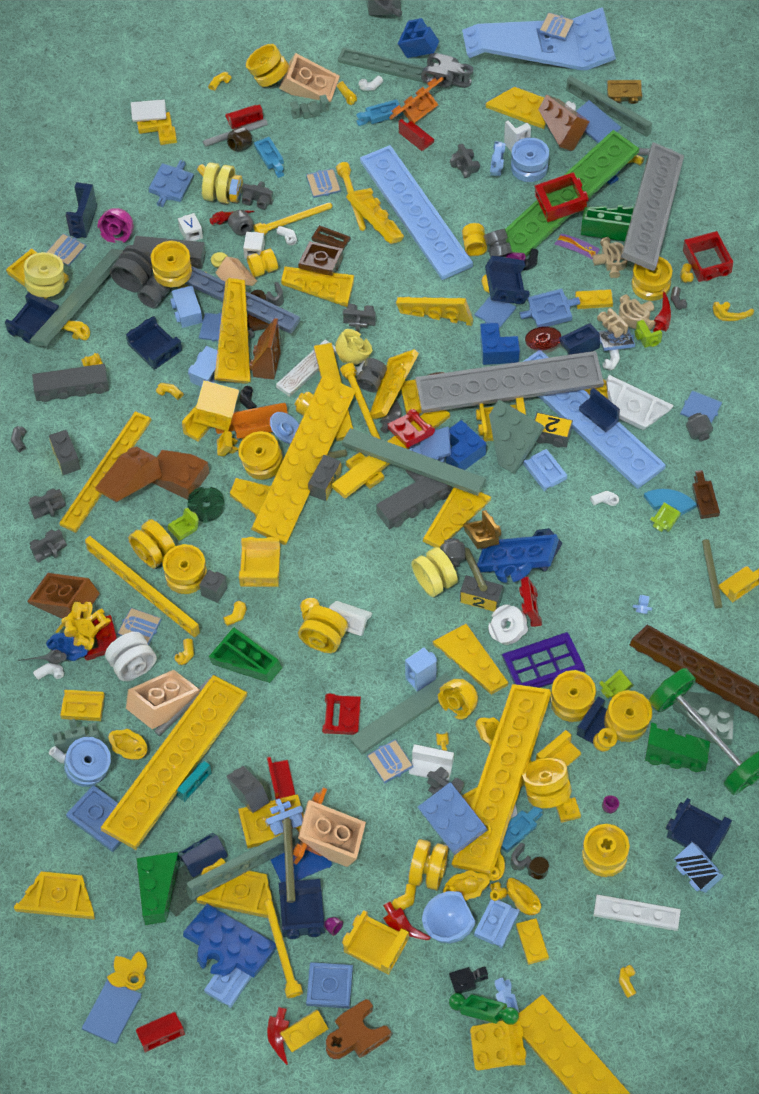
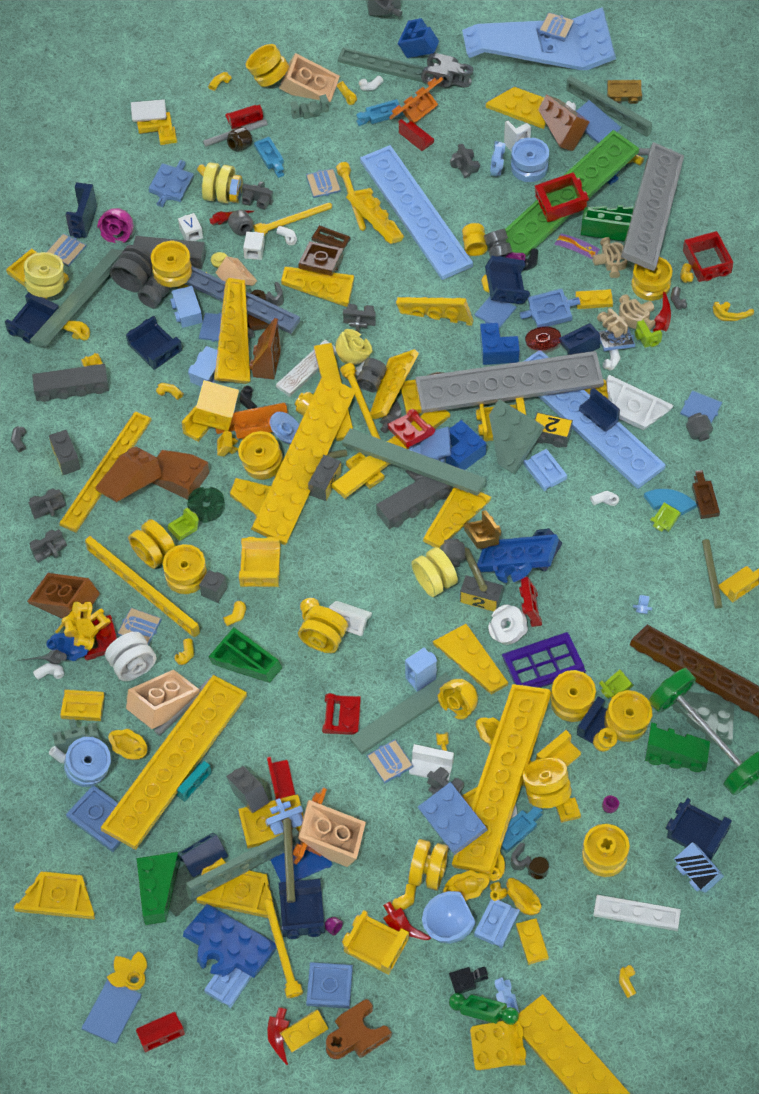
(264, 262): yellow wheel -> none

